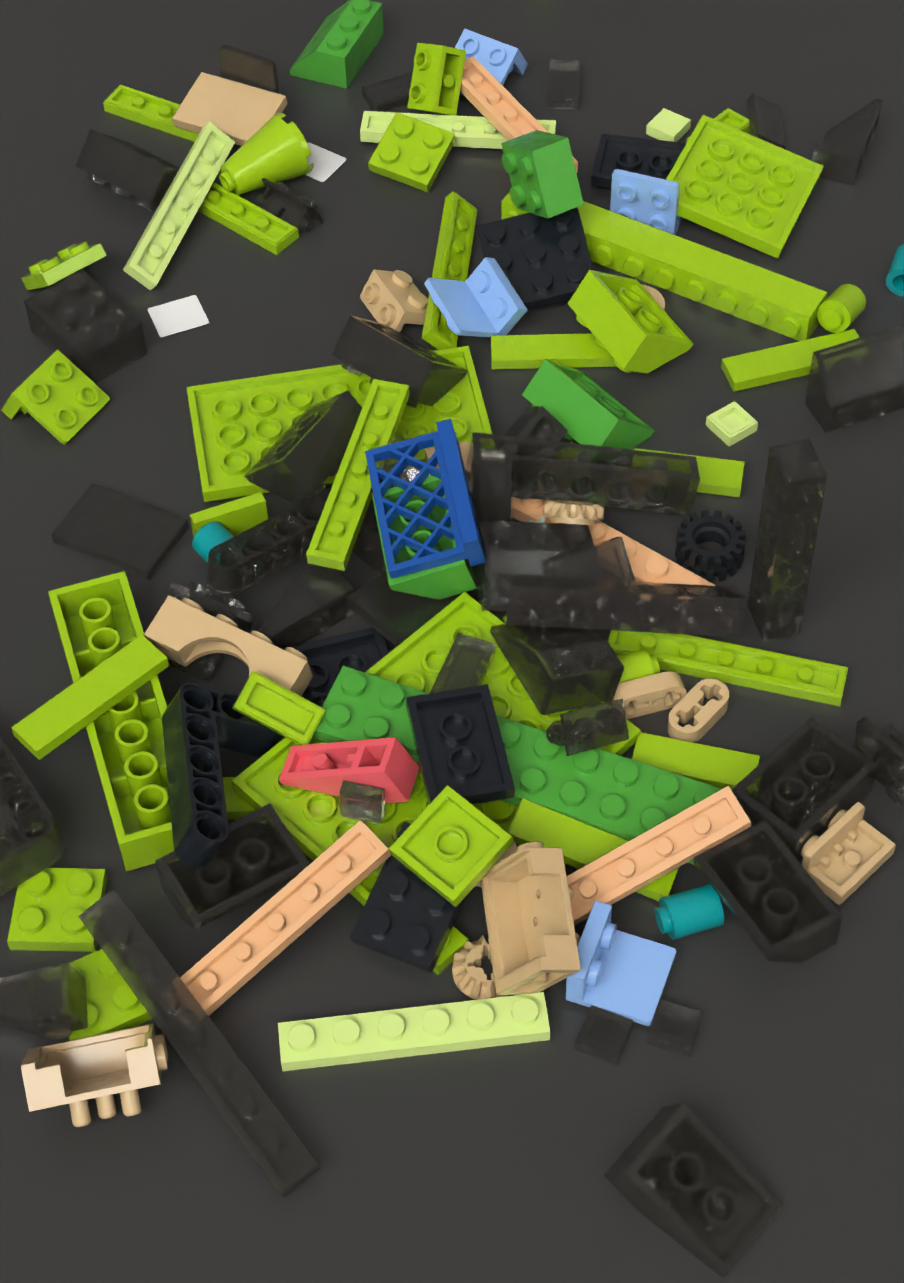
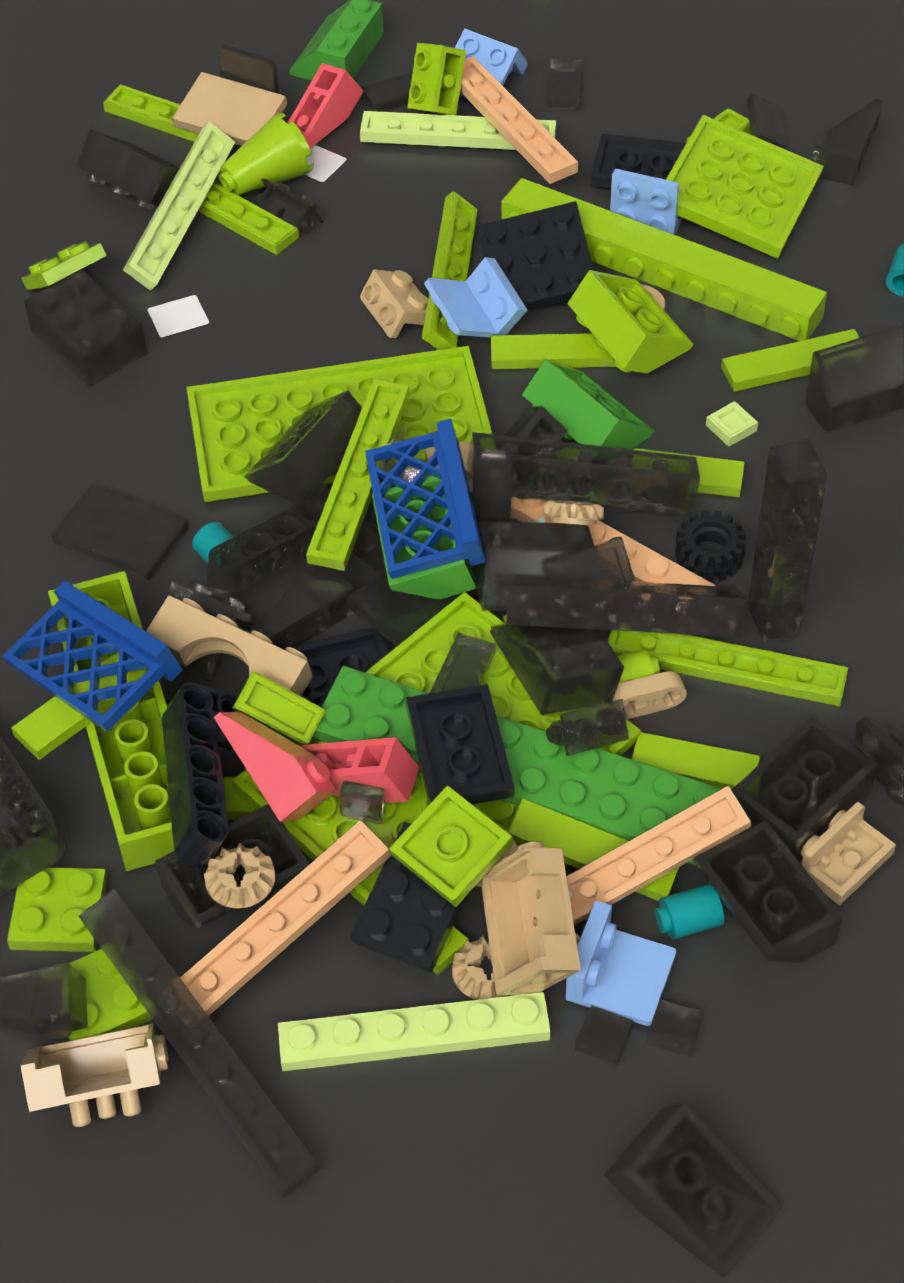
(57, 398): lime bracket -> none
(106, 627): none -> blue fence
(234, 515): lime tile -> none
(255, 884): none -> tan gear
(283, 771): none -> coral slope
(326, 103): none -> coral slope
(395, 358): clear smoke slope -> none
(411, 152): lime plate -> none
(542, 173): bright green brick -> none
(668, 126): yellowish green tile -> none
(692, 706): tan beam -> none
(841, 308): lime brick -> none

